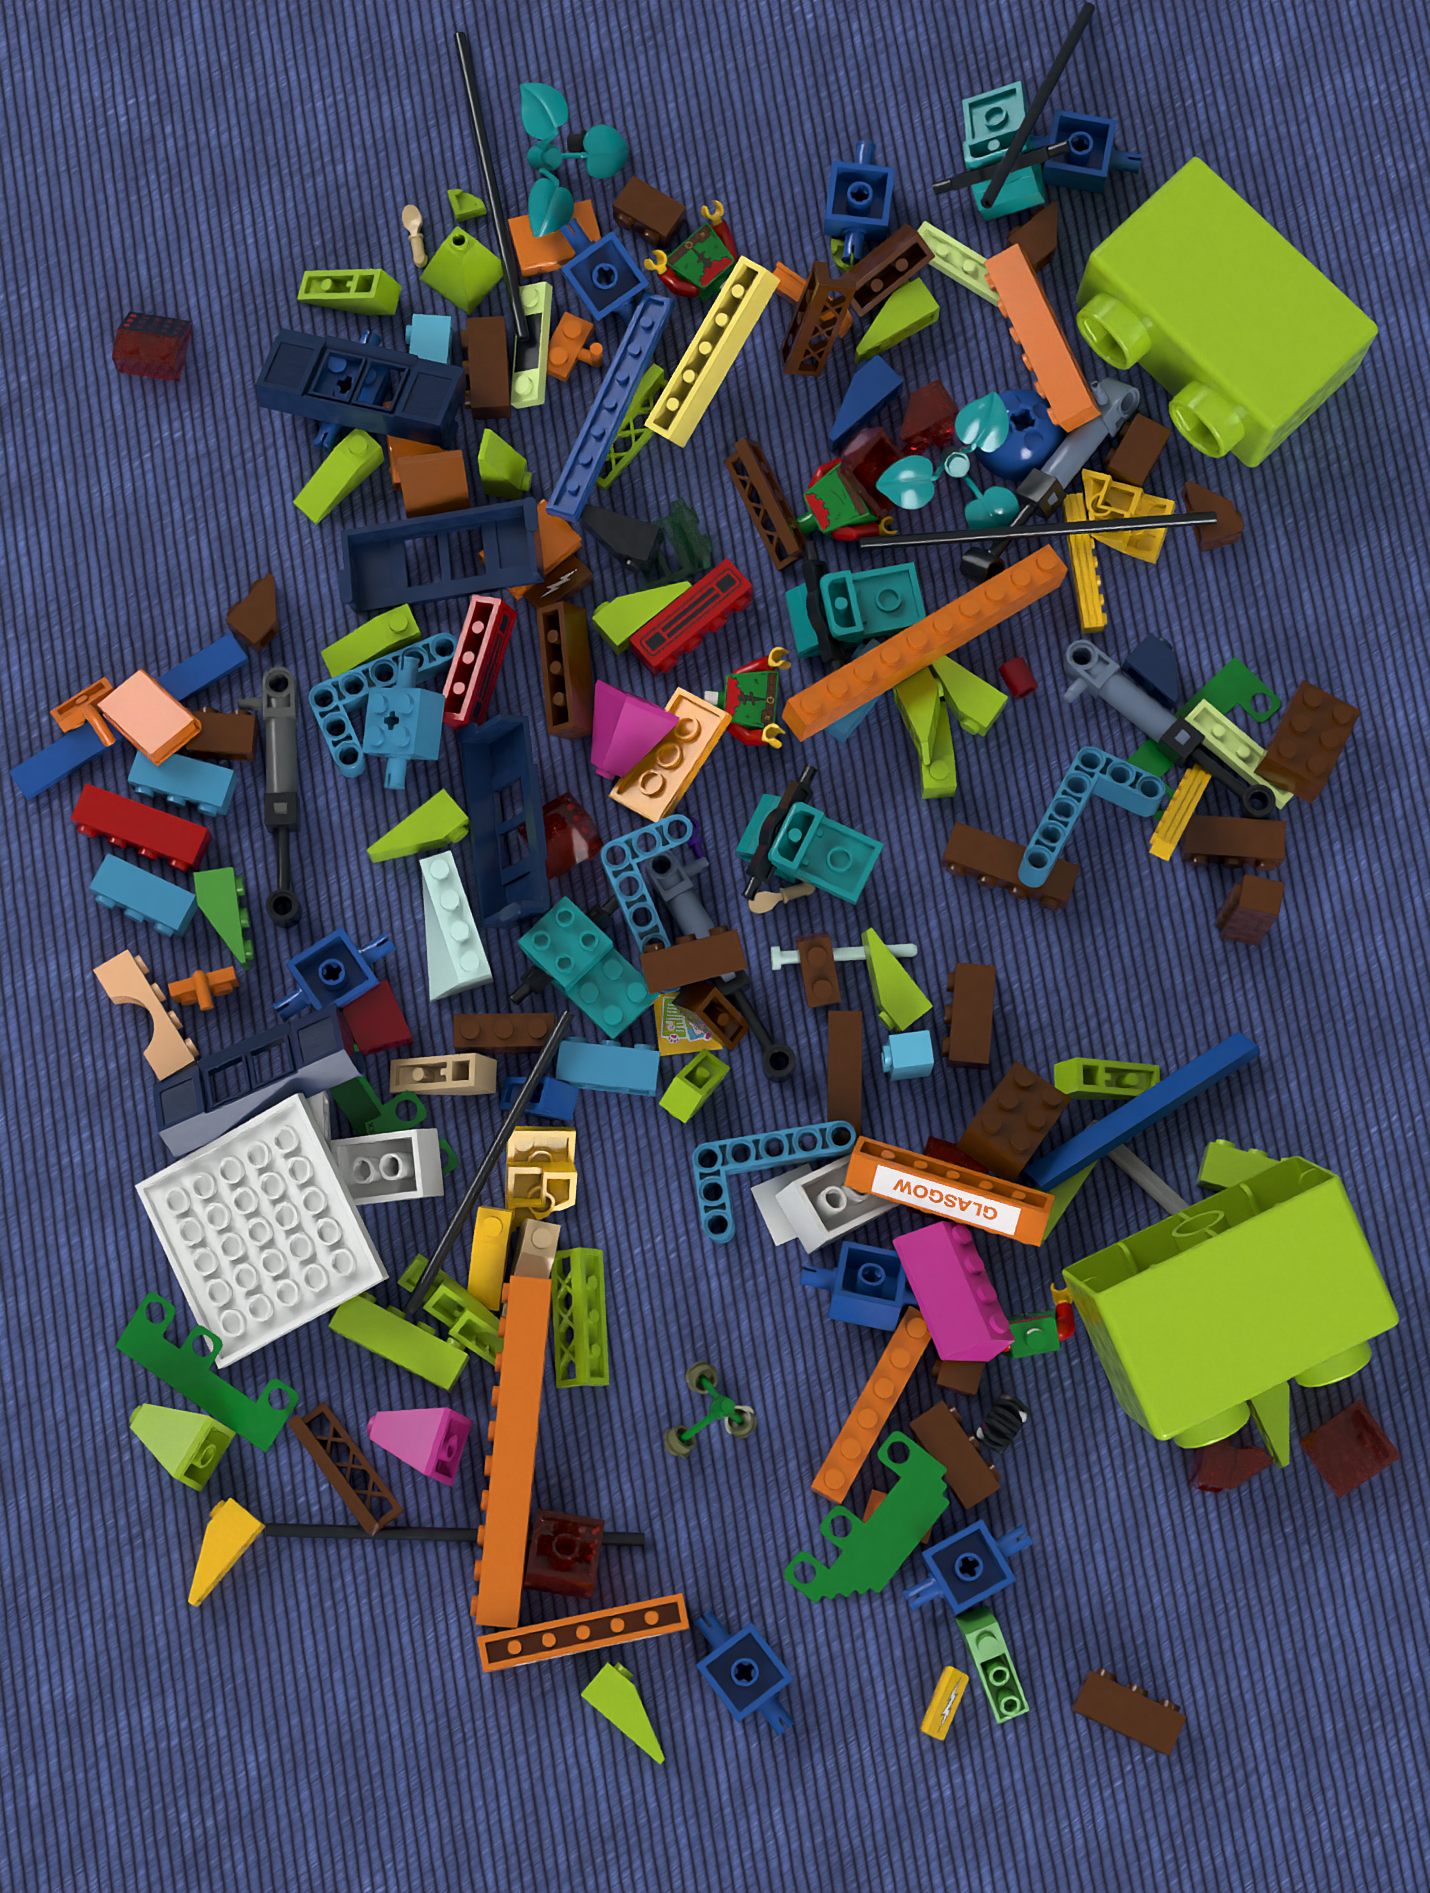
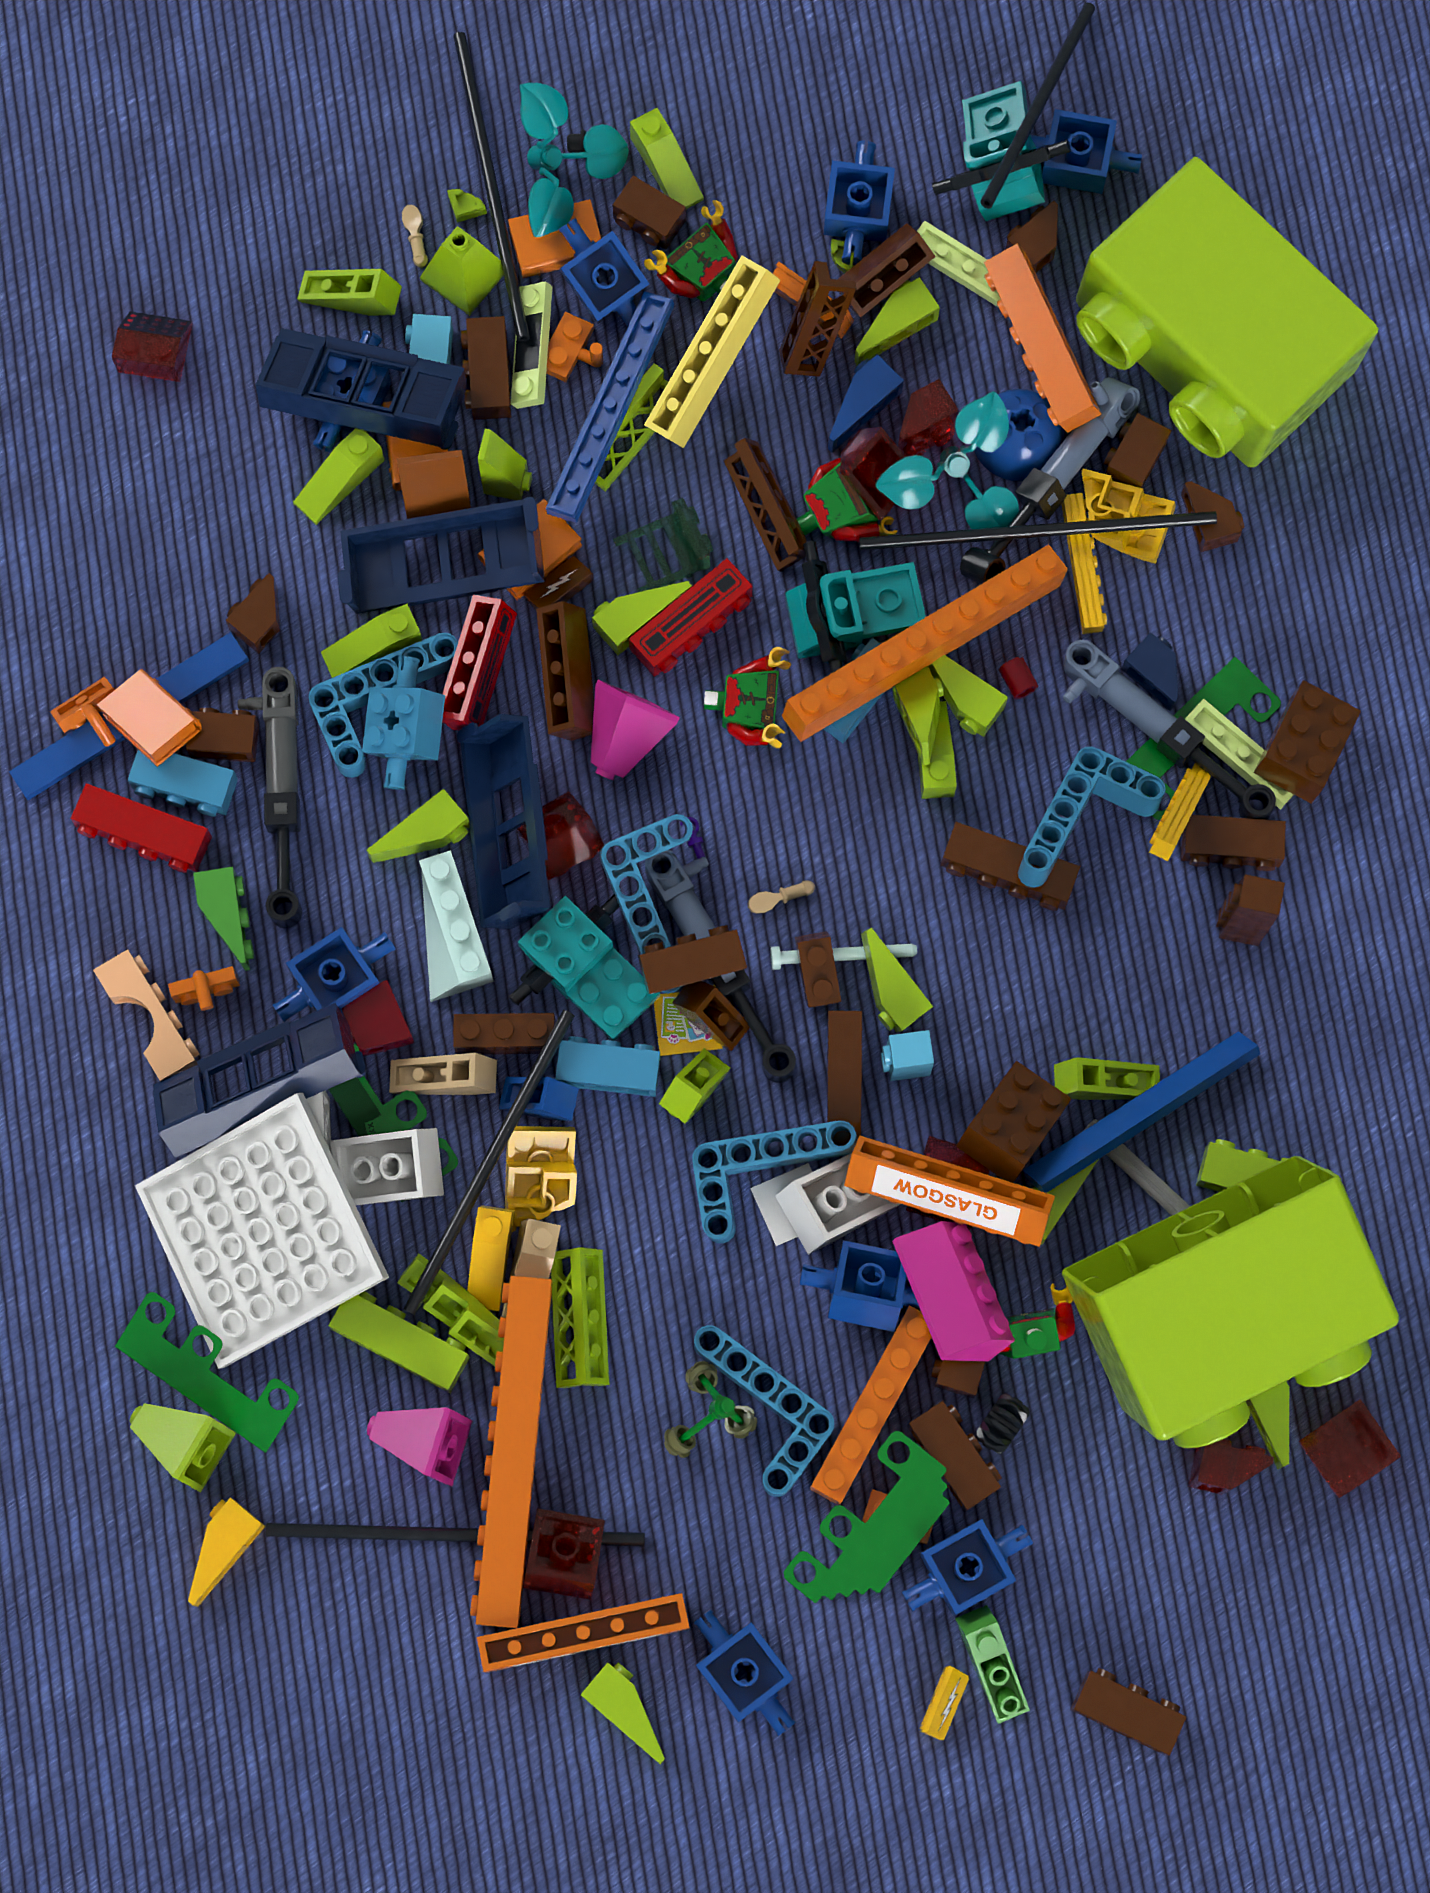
(143, 896): dark azure brick -> none
(334, 1474): reddish brown fence -> none
(625, 538): black slope -> none
(664, 158): none -> lime slope
(671, 765): light orange tile -> none
(772, 1400): none -> dark azure beam
(801, 843): teal piece -> none
(969, 1016): reddish brown brick -> none

